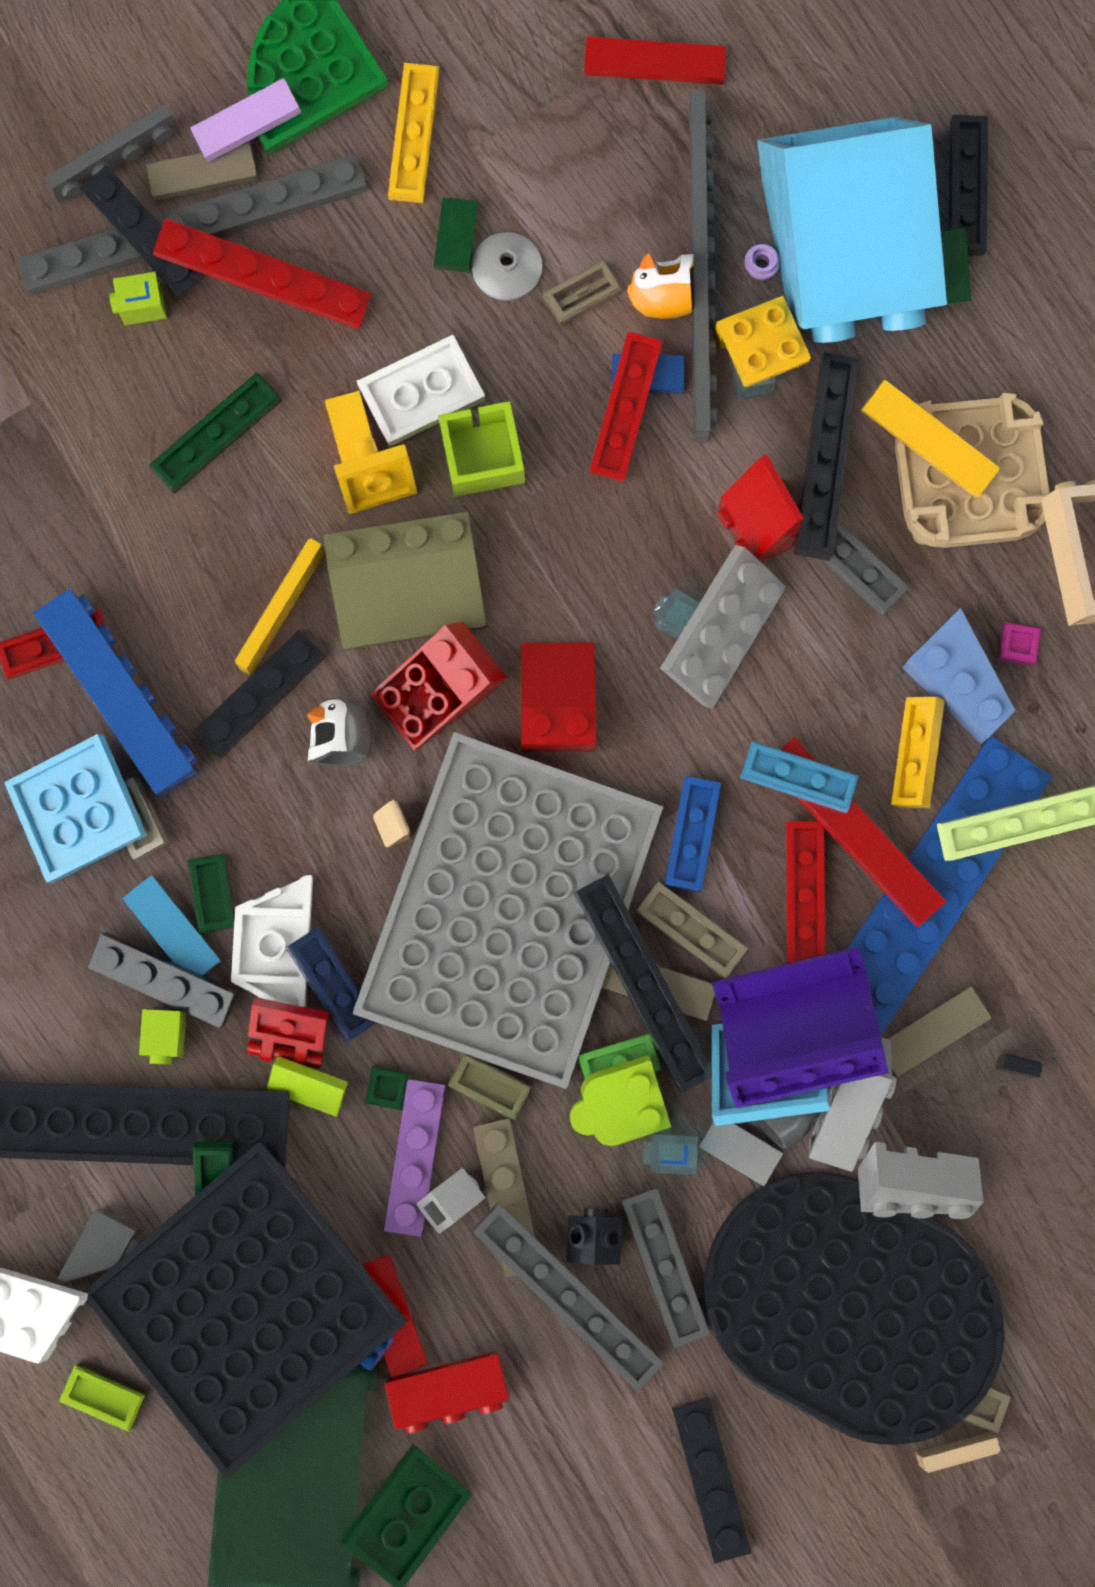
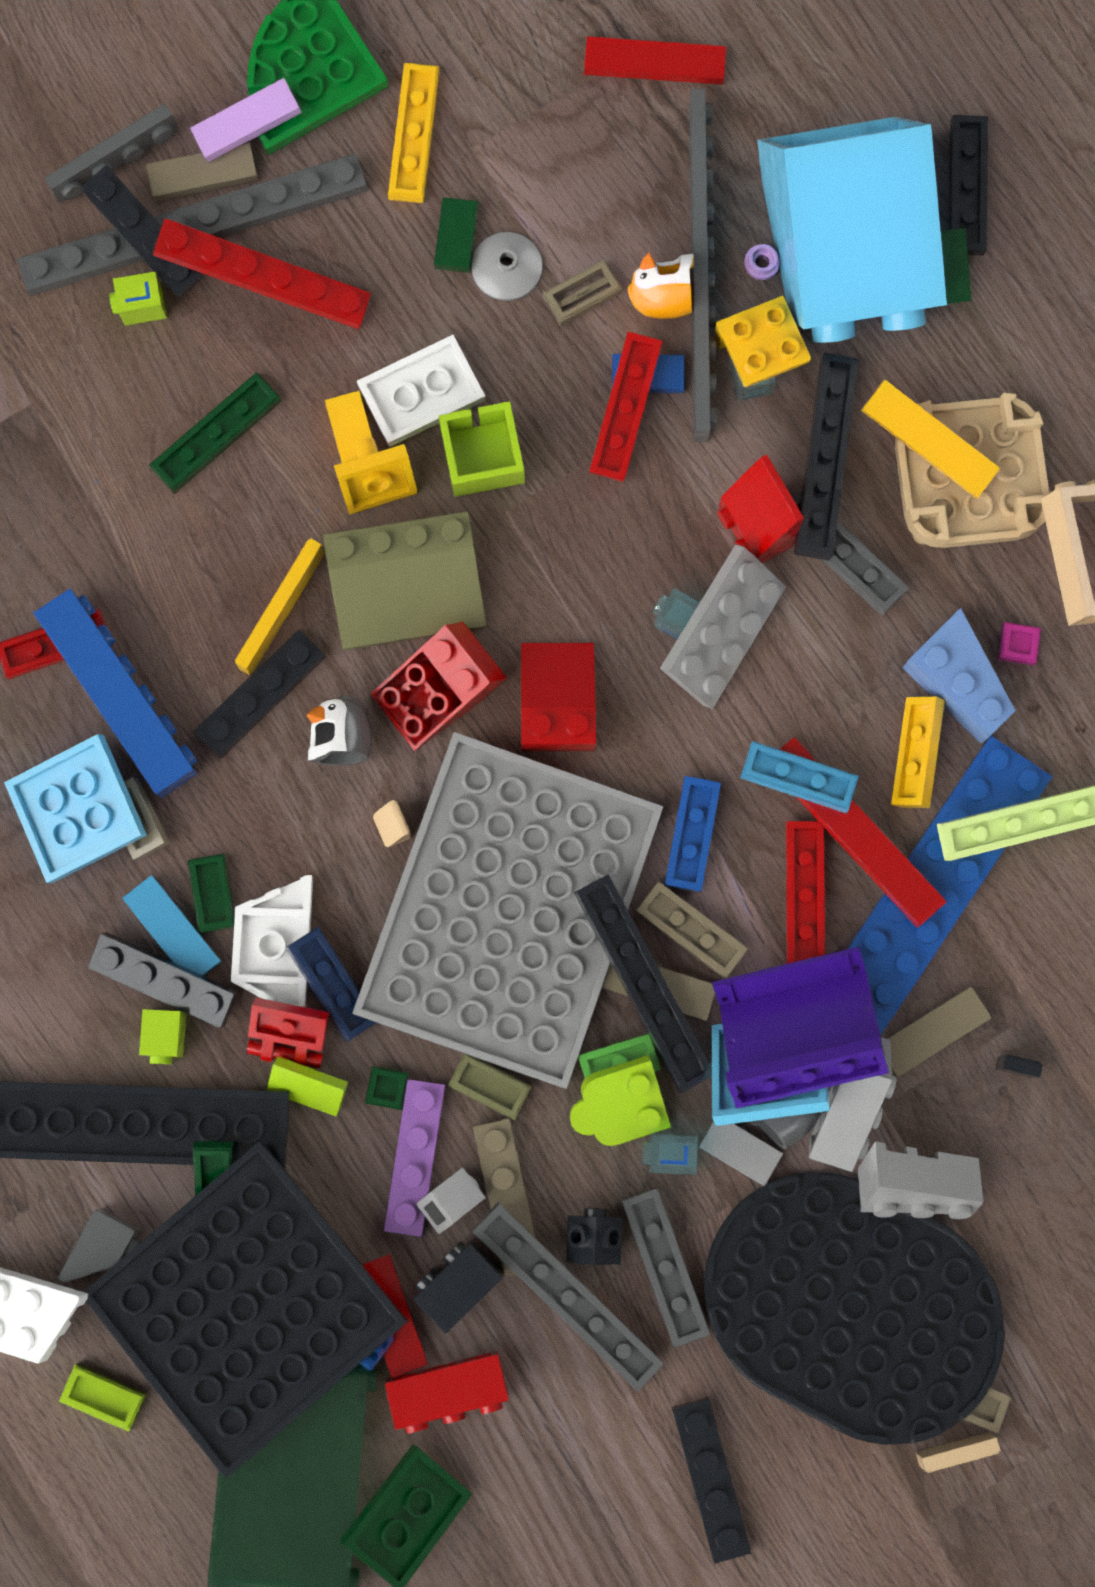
(458, 1286): none -> black brick

